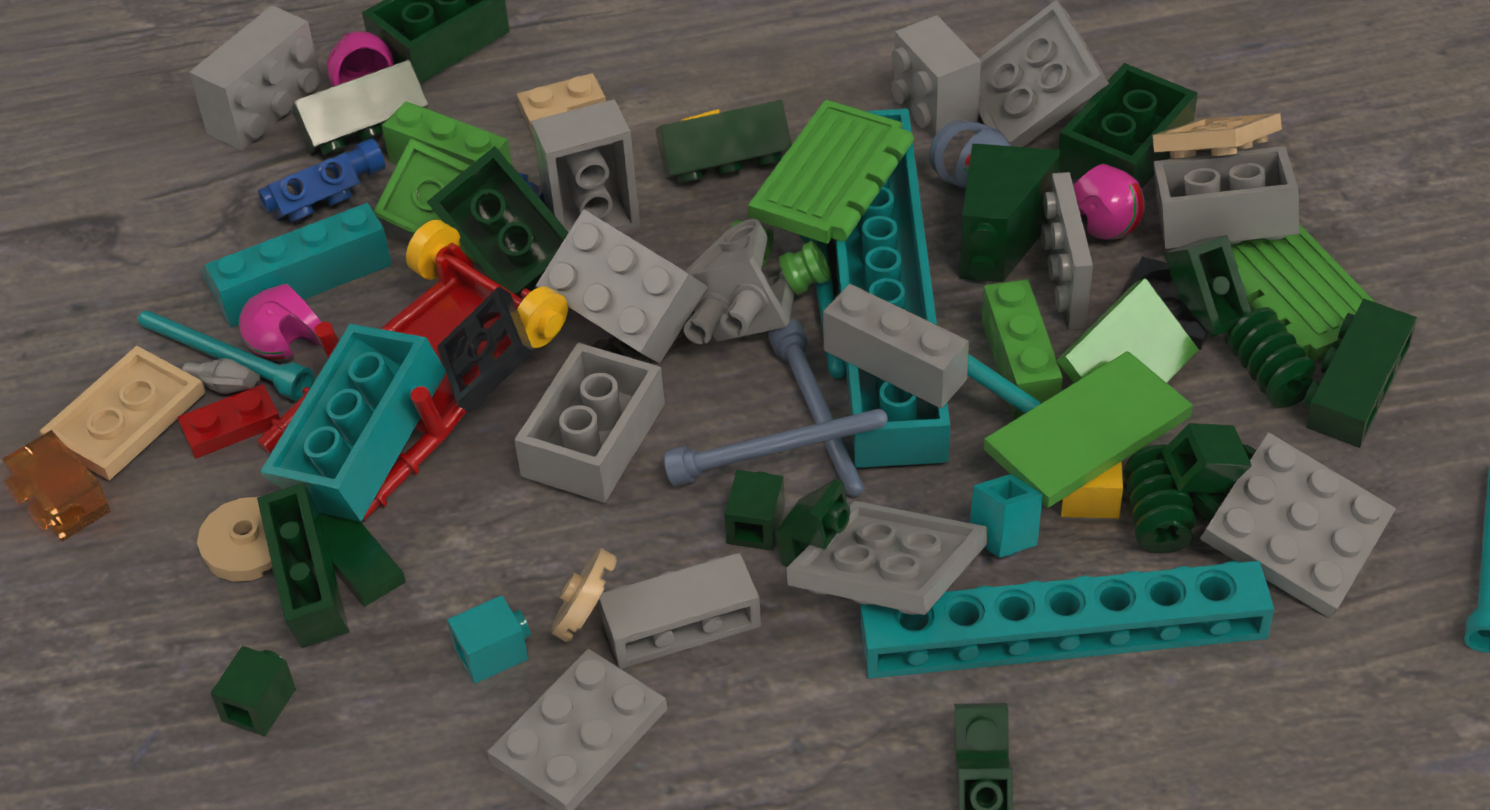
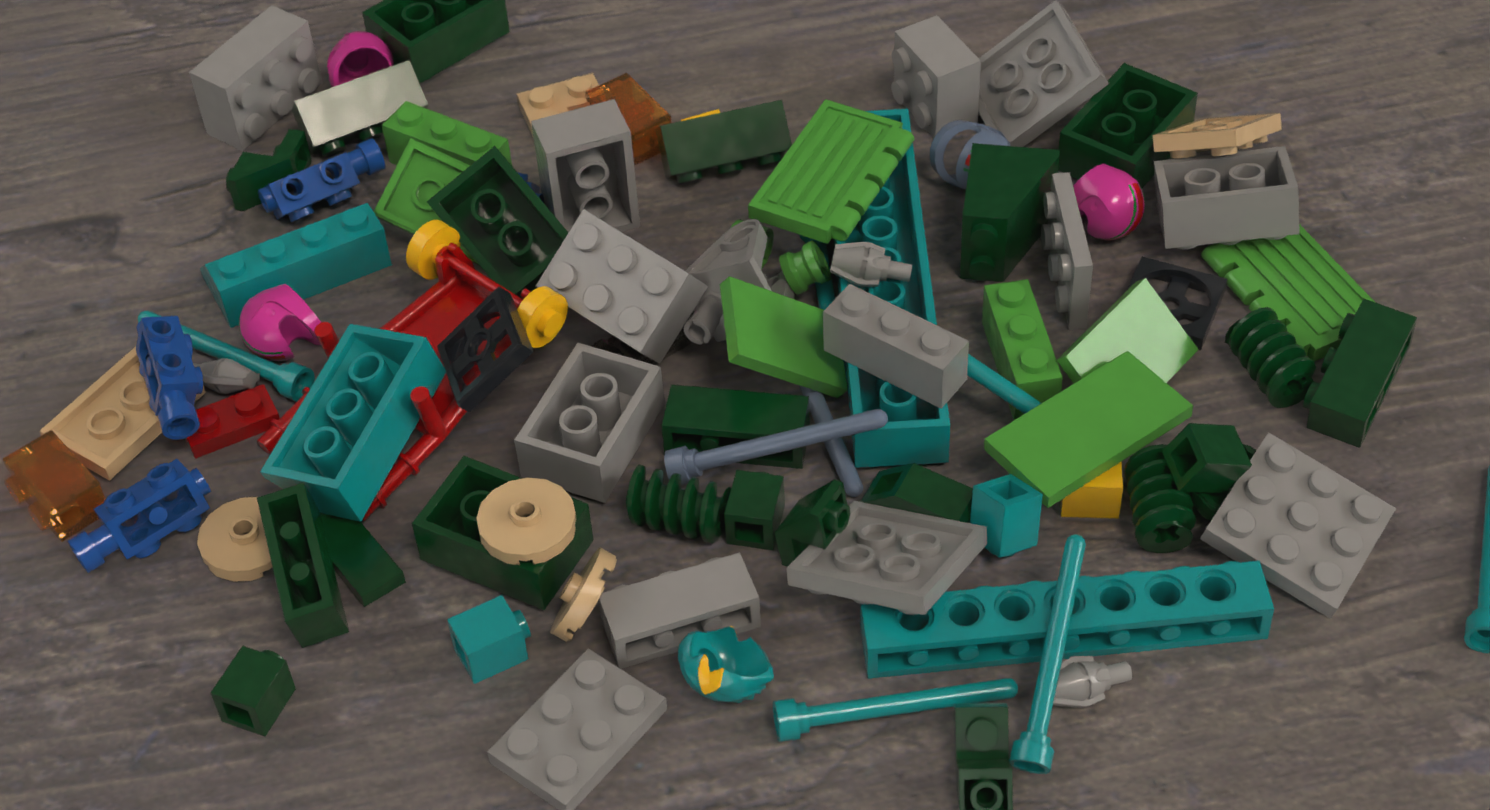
(143, 514): none -> blue brick
(169, 374): none -> blue brick
(258, 170): none -> dark green slope
(450, 538): none -> dark green brick
(526, 521): none -> tan plate
(639, 111): none -> clear orange brick
(676, 507): none -> dark green piece
(721, 417): none -> dark green brick
(723, 666): none -> teal hair
(779, 337): none -> bright green tile
(797, 718): none -> teal piece
(867, 264): none -> light grey piece
(921, 492): none -> dark green slope
(1033, 749): none -> teal piece
(1085, 681): none -> light grey piece
(1209, 282): dark green slope -> none

